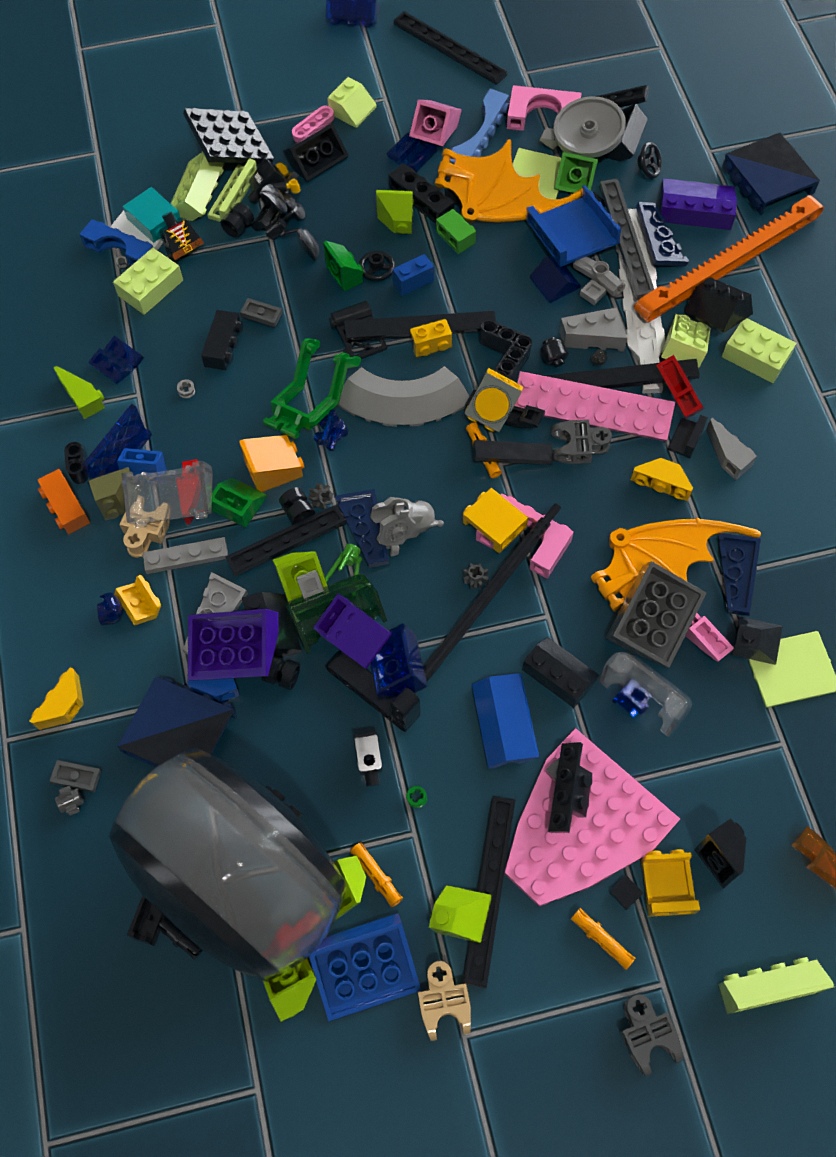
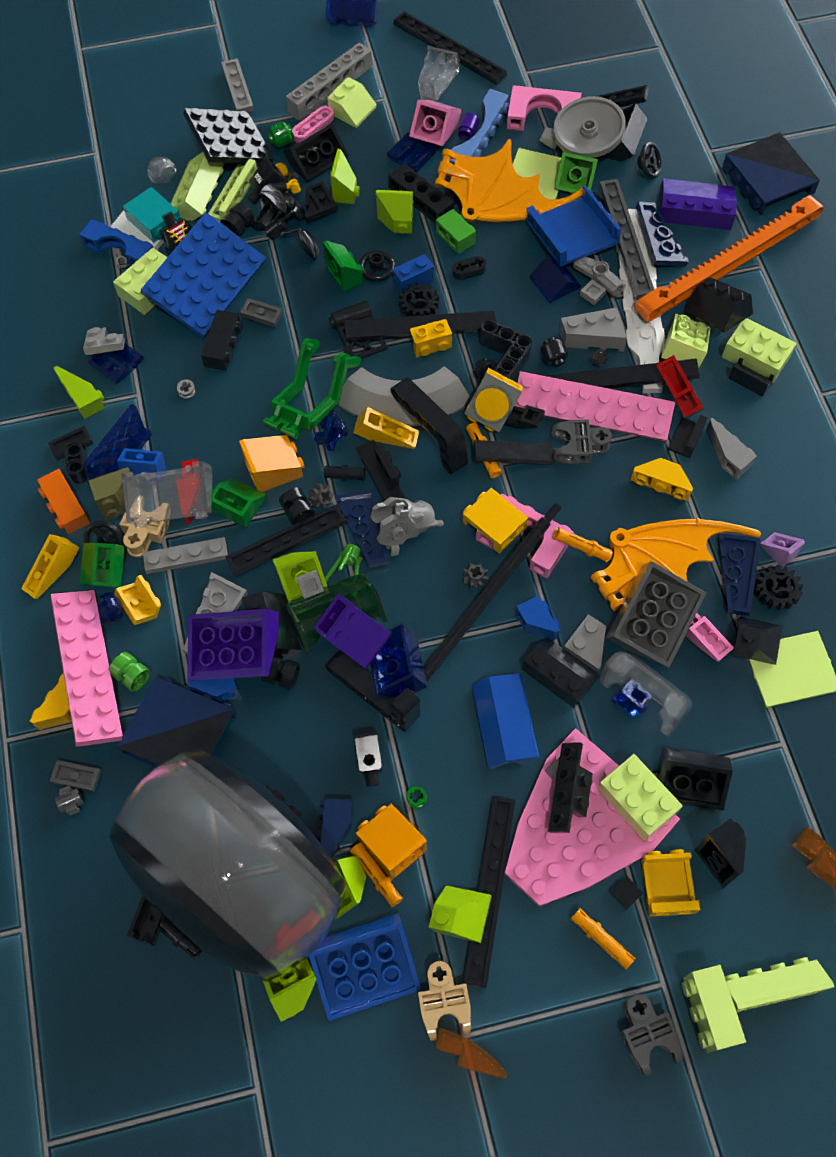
(50, 564): none -> yellow slope
(79, 435): none -> black tile
(85, 668): none -> bright pink plate
(99, 341): none -> light grey plate
(102, 564): none -> green slope
(108, 533): none -> black piece
(131, 673): none -> bright green wheel
(161, 170): none -> clear hair
(203, 274): none -> blue plate
(237, 85): none -> light grey plate
(280, 134): none -> green head
(318, 202): none -> black wing
(320, 86): none -> light grey brick
(336, 824): none -> dark blue slope
(343, 180): none -> lime slope
(344, 472): none -> black pin
(381, 469): none -> black bracket
(384, 429): none -> yellow slope
(391, 840): none -> light orange slope
(419, 300): none -> black gear
(435, 421): none -> black beam
(438, 72): none -> clear wedge
(468, 126): none -> dark purple brick
(469, 268): none -> black beam
(470, 1055): none -> clear orange slope
(481, 367): none -> black gear
(536, 619): none -> blue slope
(588, 642): none -> light grey wing
(590, 548): none -> light orange pin
(639, 797): none -> yellowish green brick
(695, 777): none -> black slope
(713, 1009): none -> yellowish green brick
(750, 379): none -> black hinge
(782, 547): none -> lavender slope
(784, 596): none -> black gear

